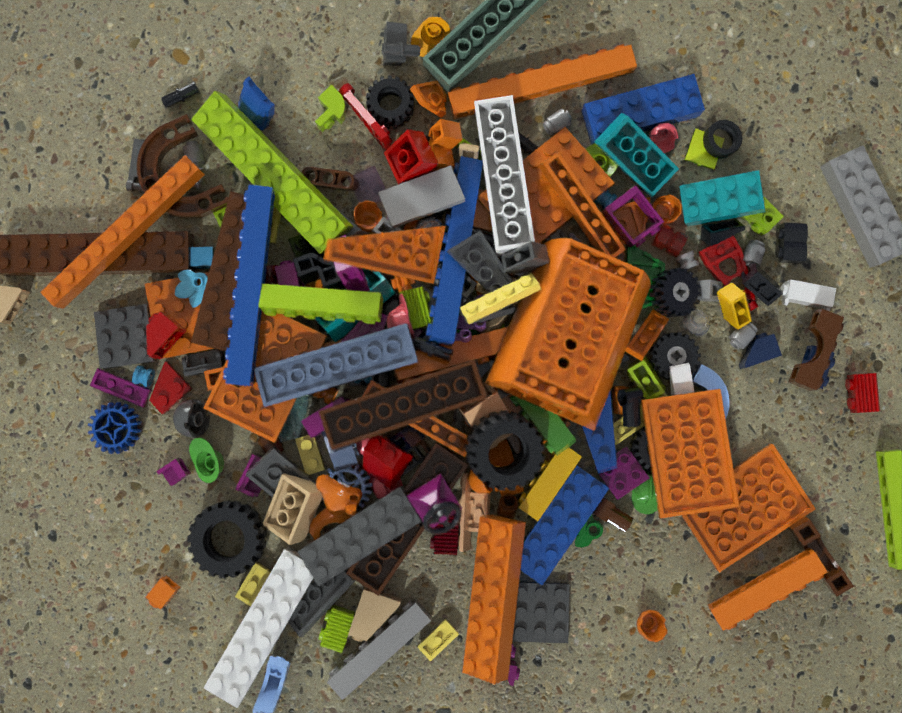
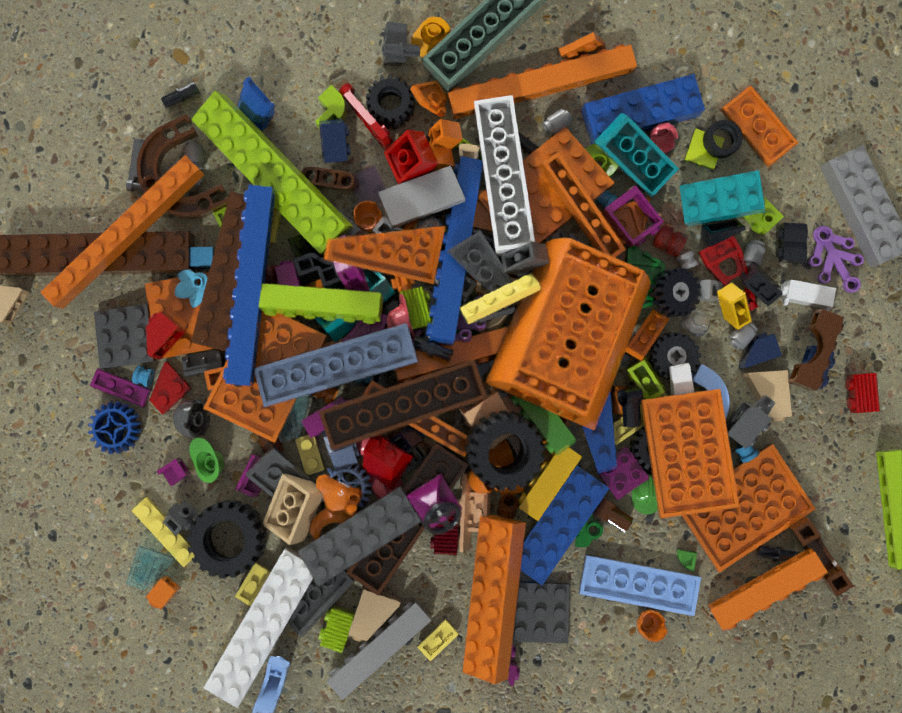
(147, 567): none -> clear light blue wing
(153, 519): none -> light yellow plate
(180, 517): none -> dark grey brick
(333, 140): none -> dark blue brick
(582, 46): none -> orange wing
(639, 585): none -> light blue plate
(668, 208): orange hair -> none
(687, 558): none -> bright green tile
(746, 454): none -> dark azure wheel
(749, 421): none -> dark grey hinge
(759, 126): none -> orange tile
(775, 386): none -> tan slope
(775, 553): none -> black axle
(835, 256): none -> medium lavender plant

